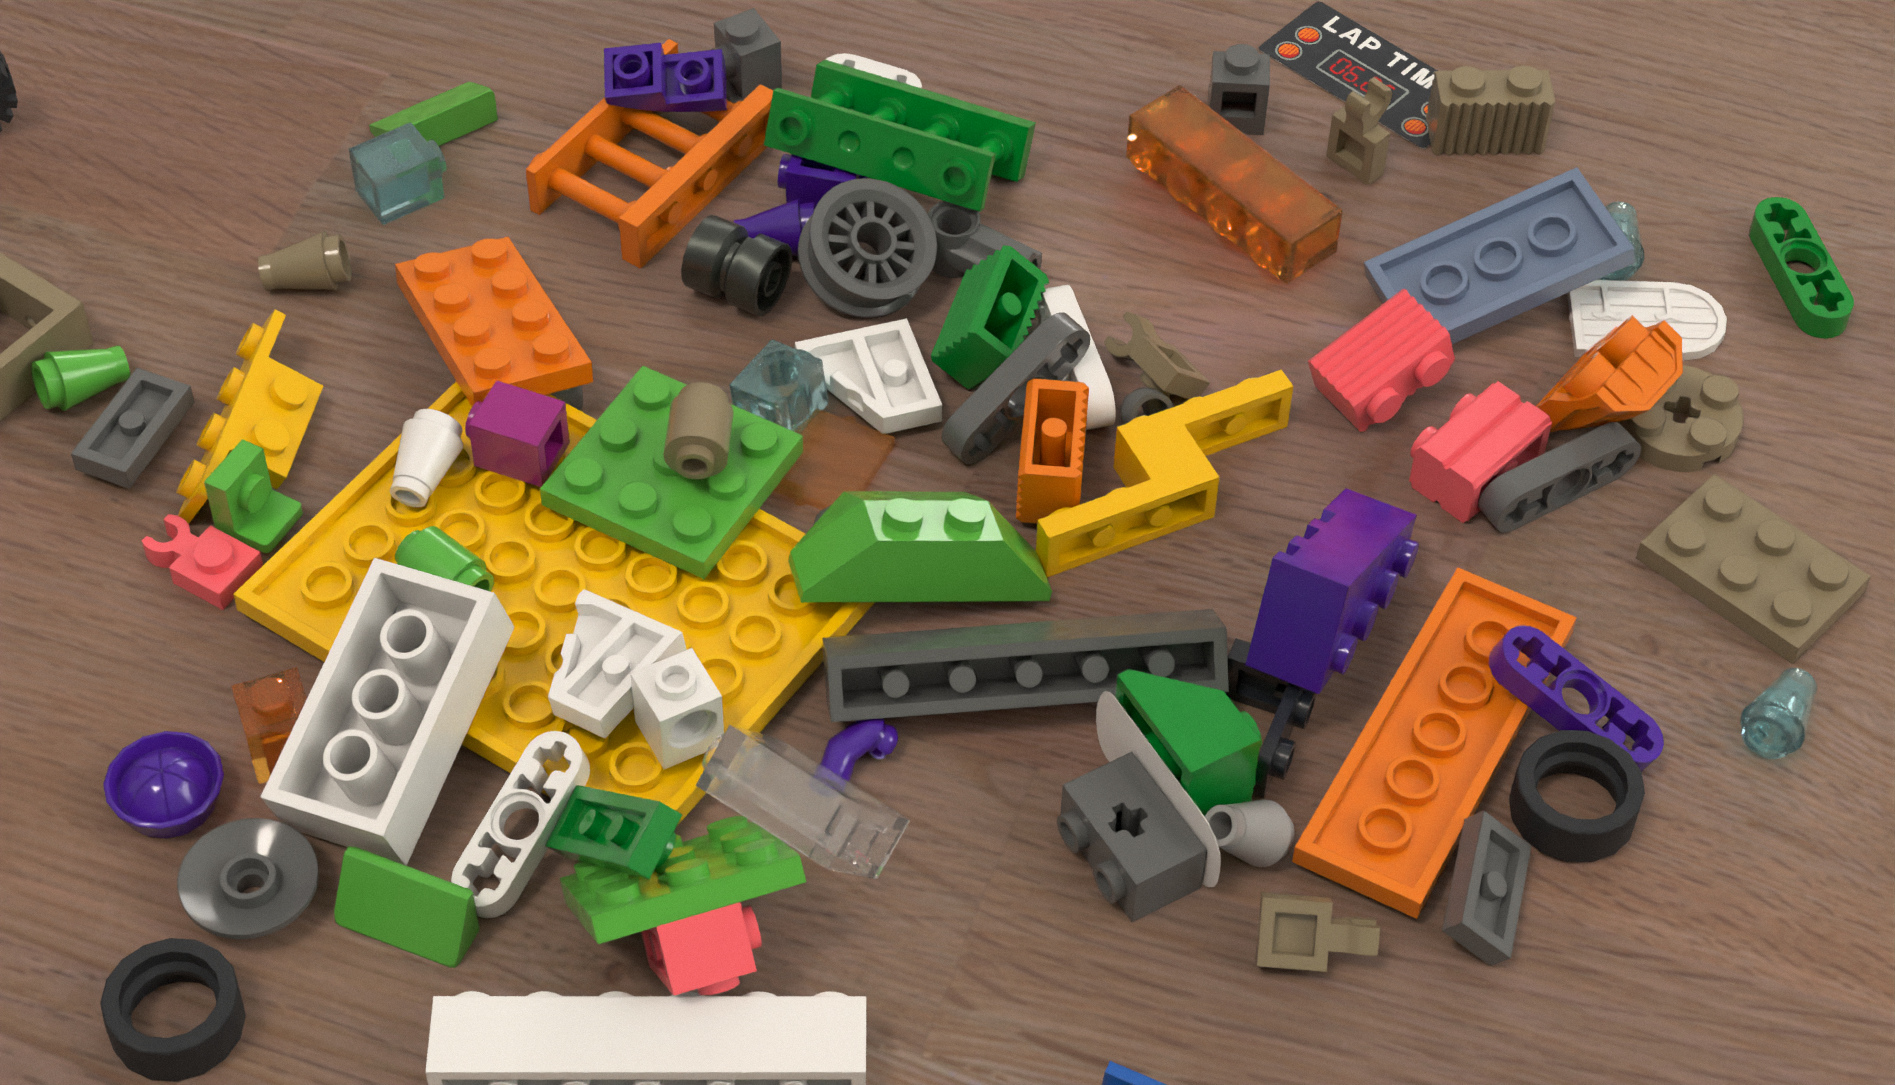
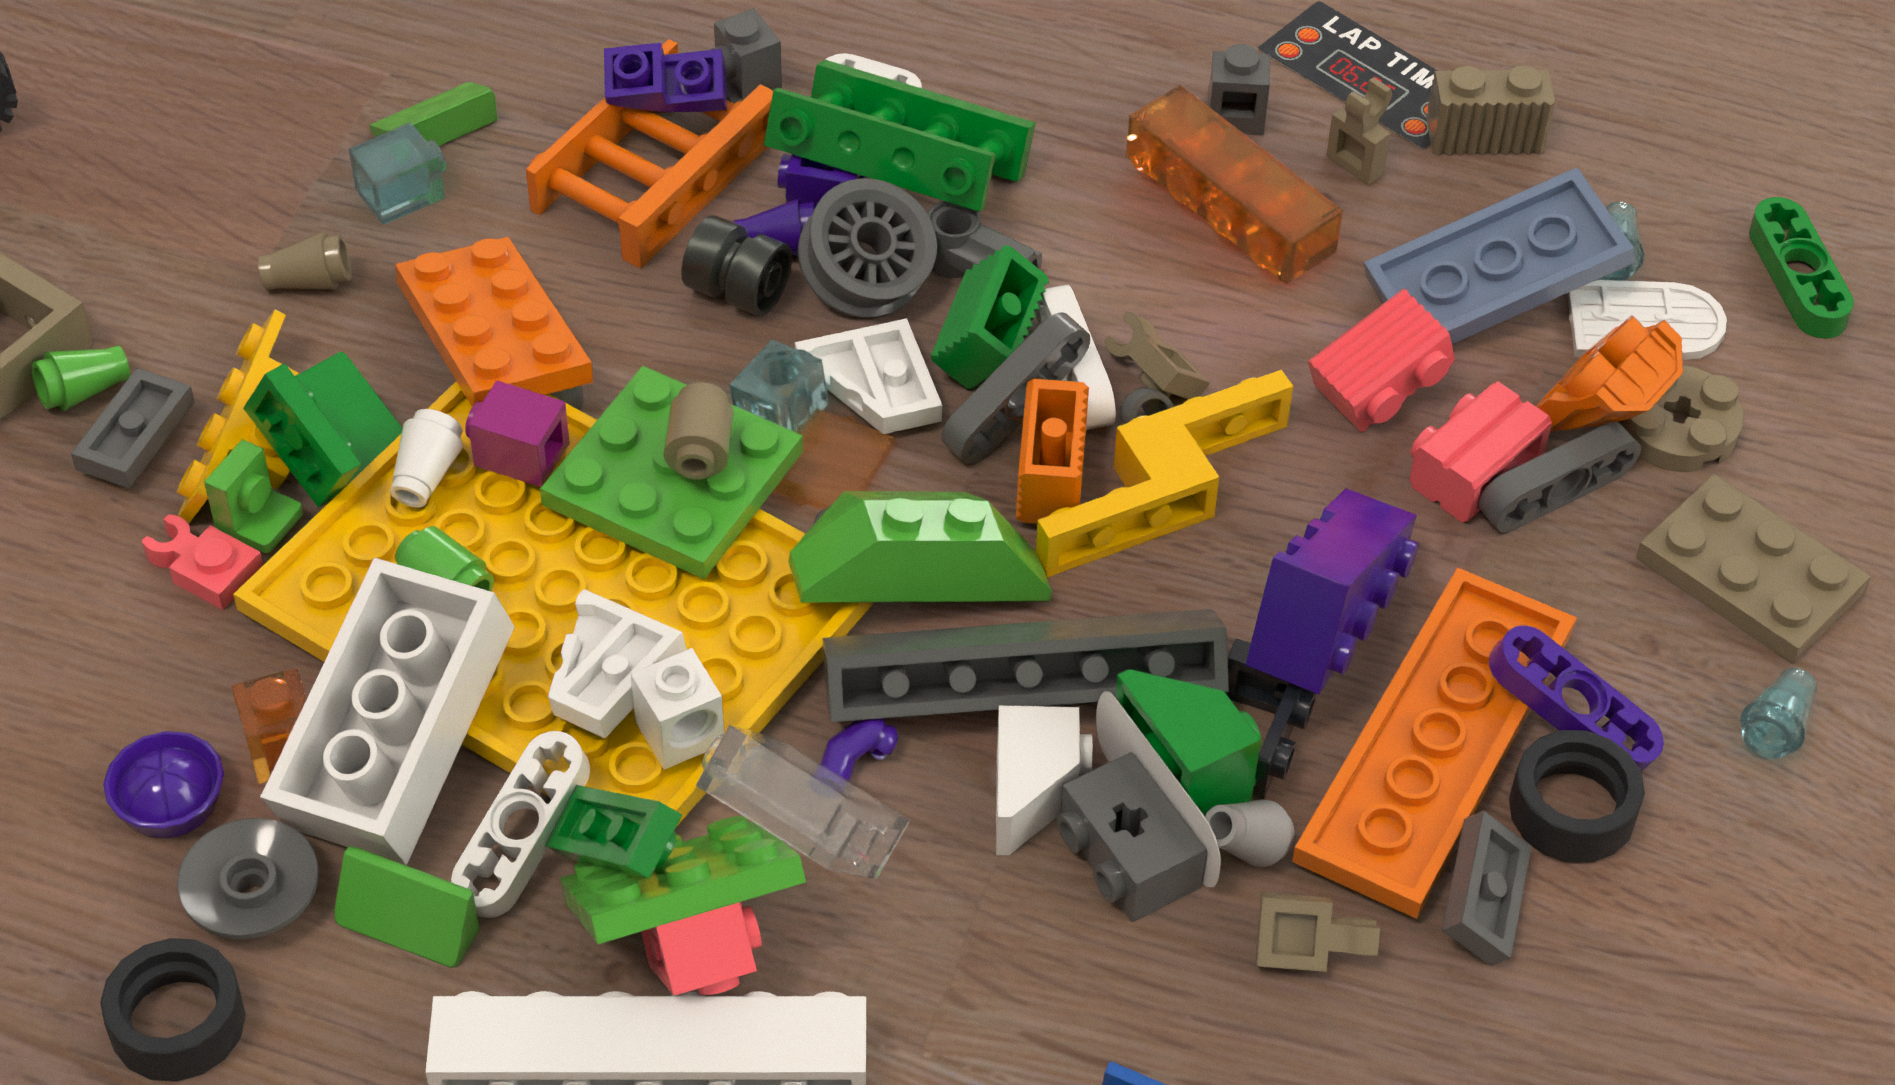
(322, 423): none -> green bracket
(1035, 756): none -> white slope

